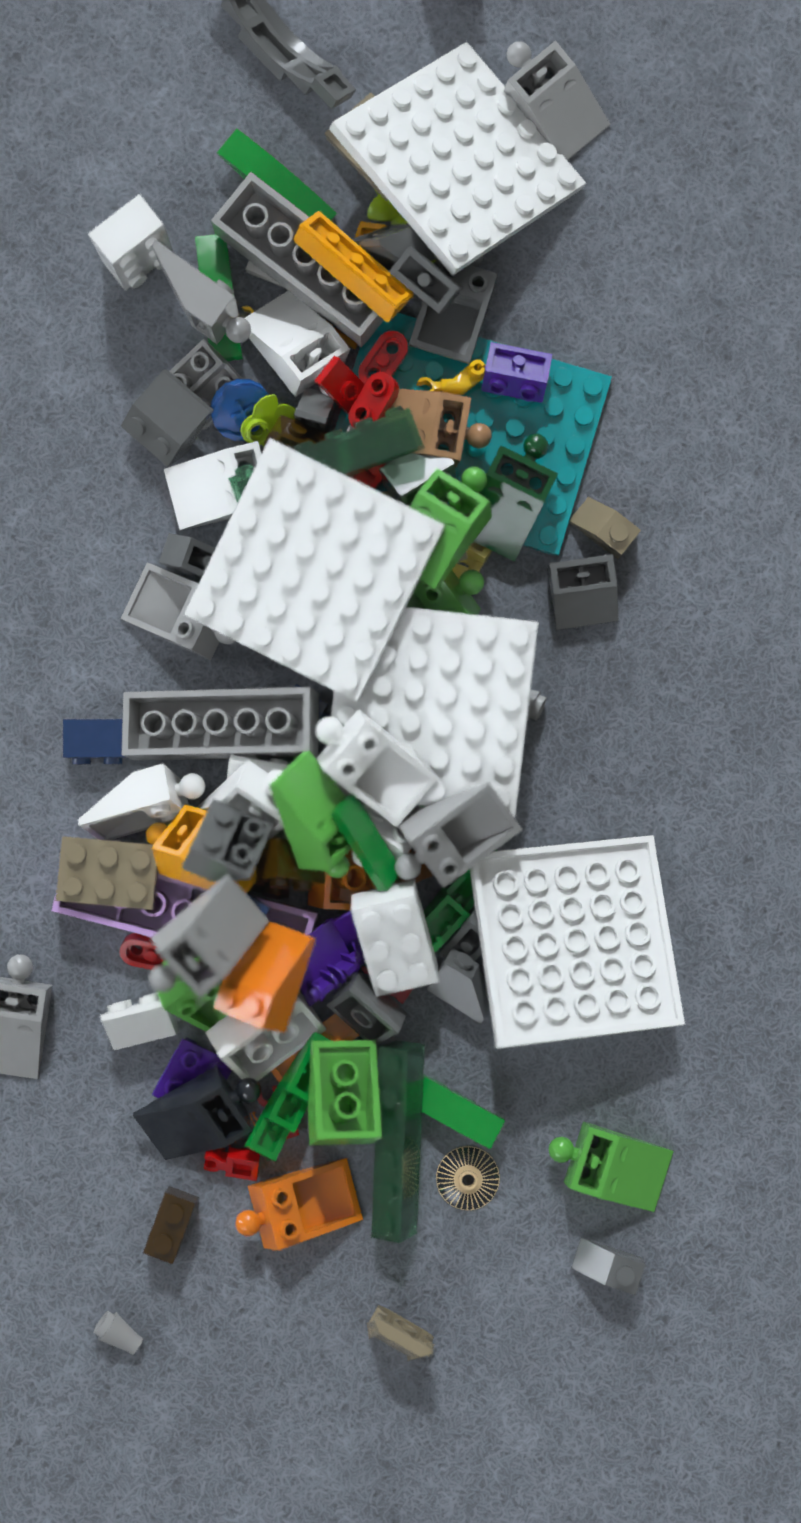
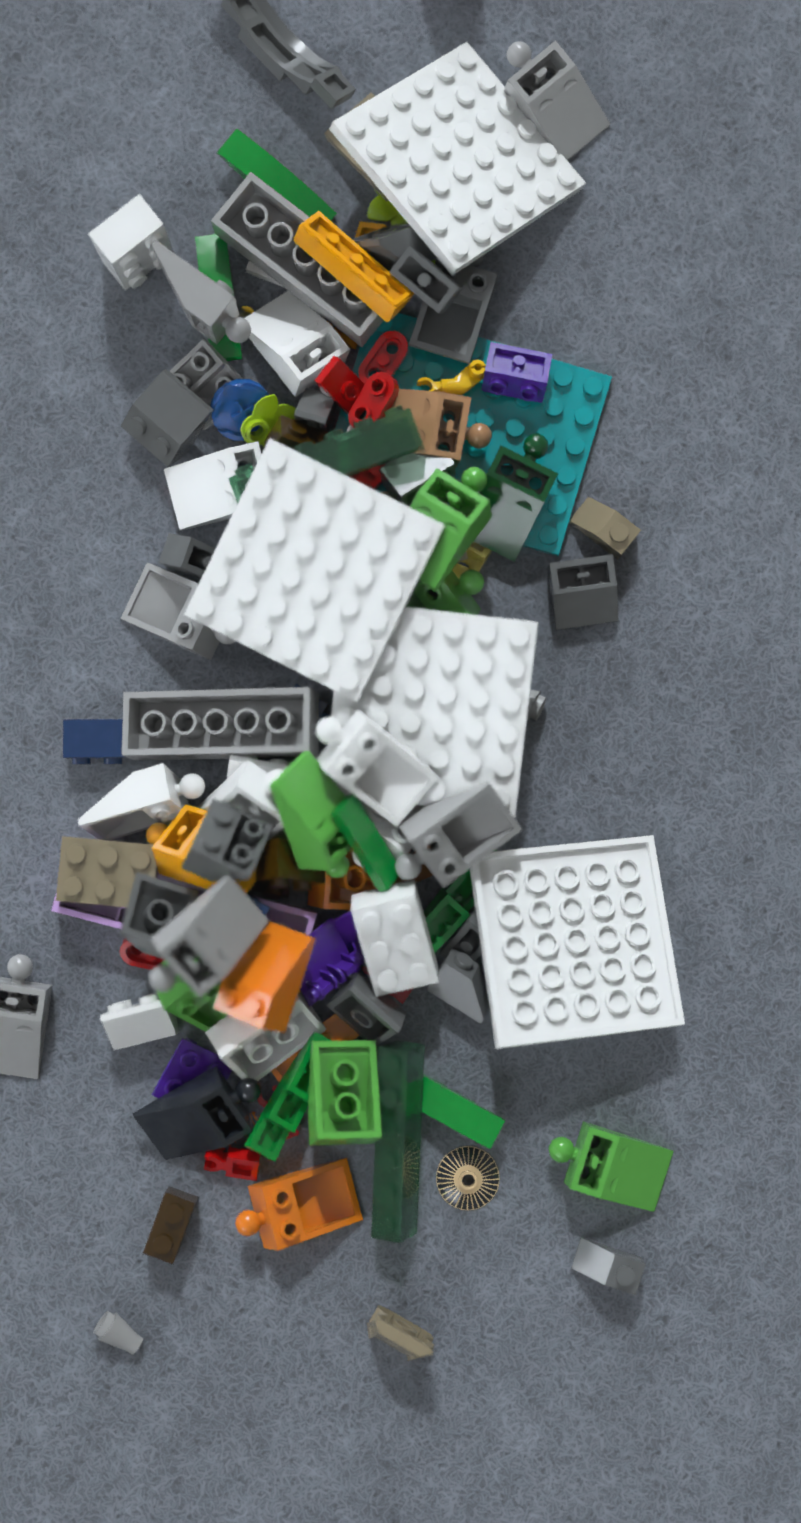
(151, 908): none -> dark grey slope

